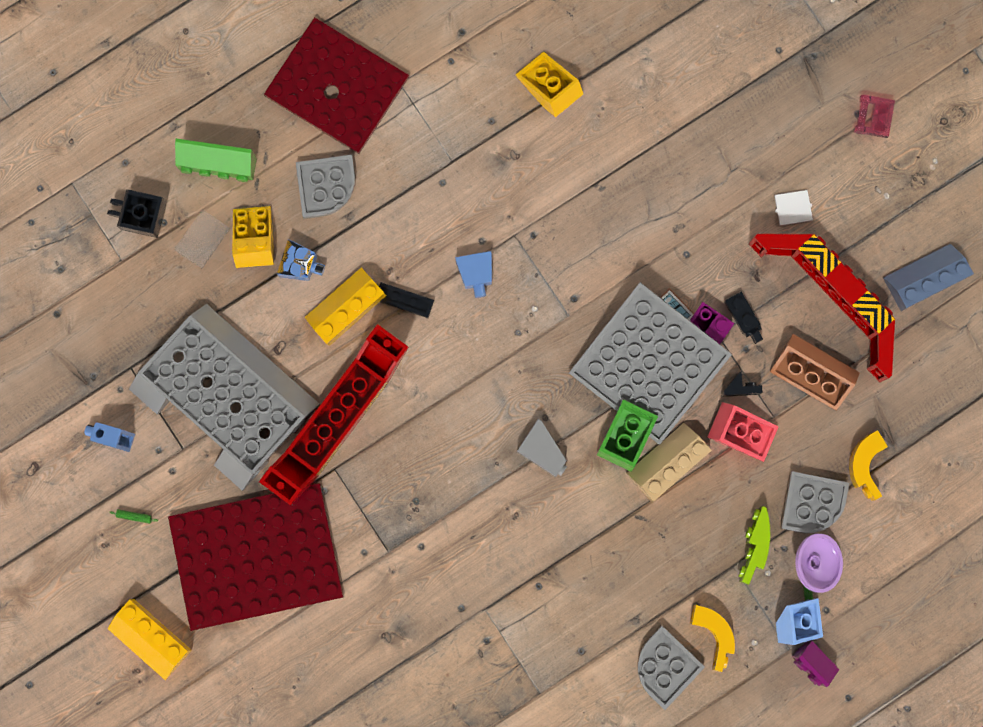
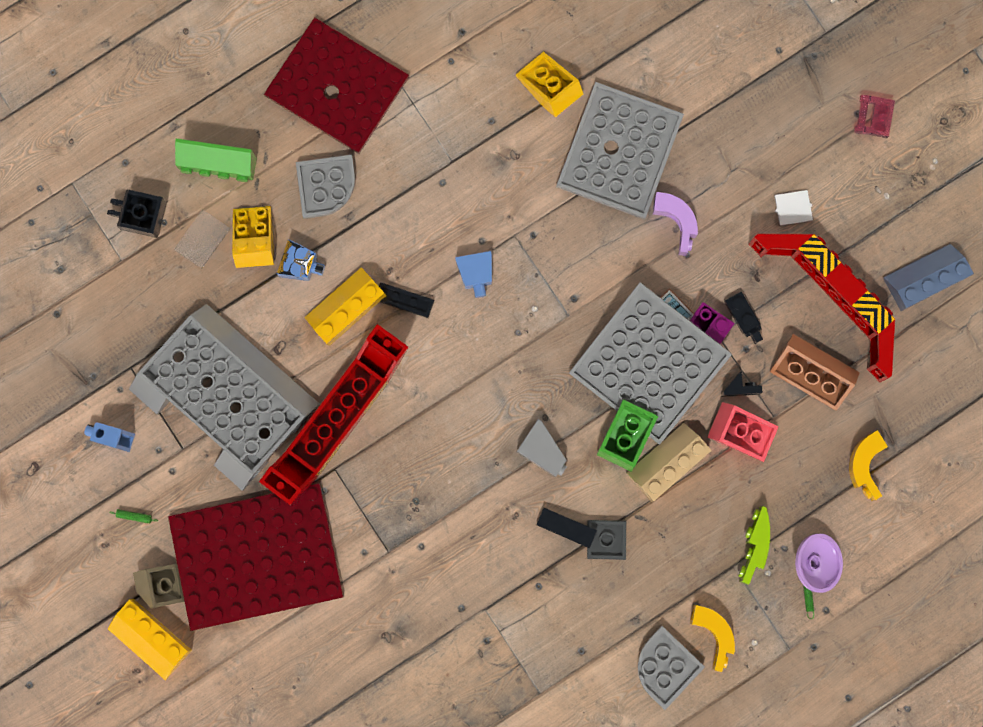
(159, 585): none -> dark tan slope
(566, 527): none -> black tile
(609, 540): none -> dark grey tile
(643, 141): none -> light grey plate
(681, 213): none -> lavender arch
(800, 623): light blue slope -> none
(813, 503): light grey plate -> none
(815, 663): magenta slope -> none

